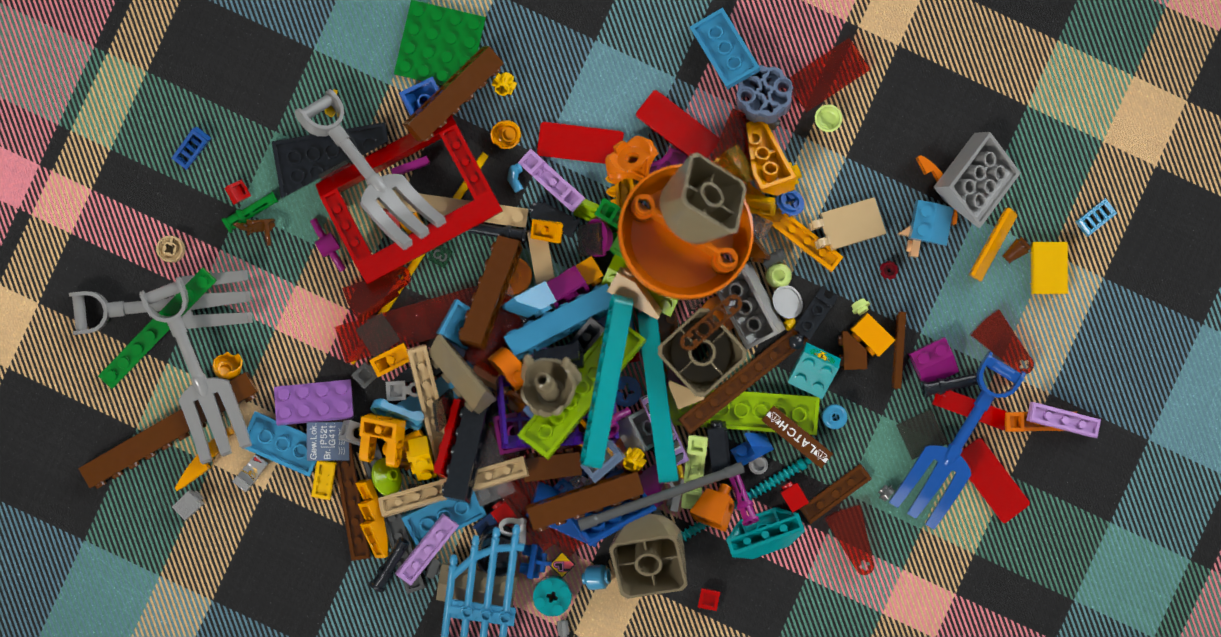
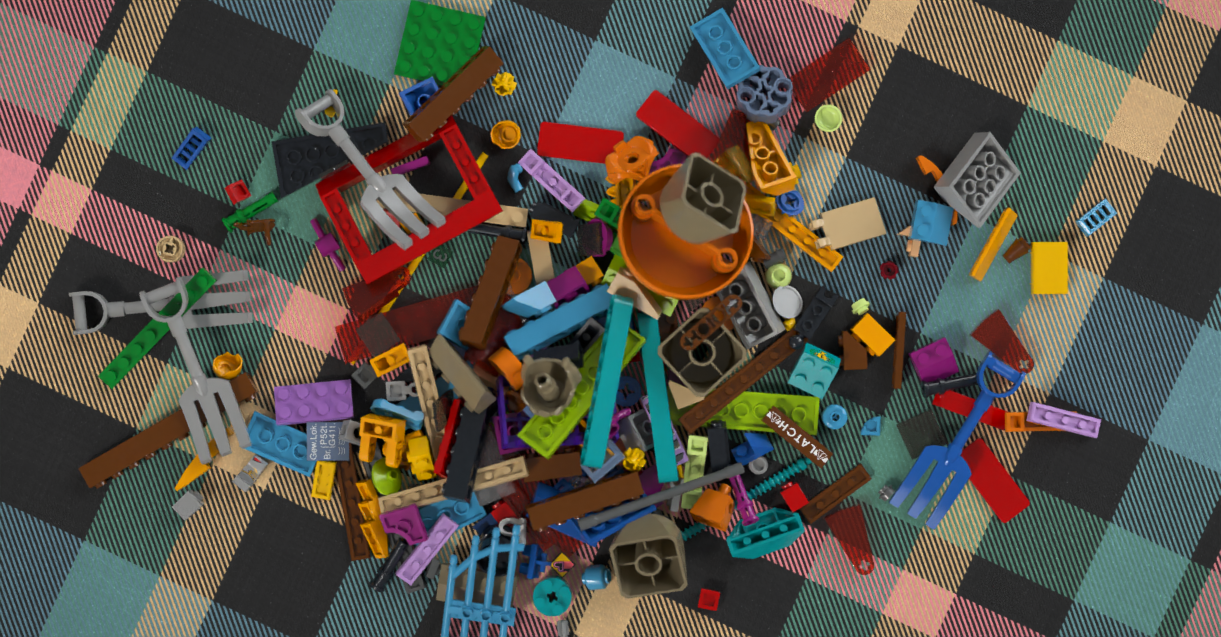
(405, 522): none -> magenta tile
(871, 427): none -> dark azure tile

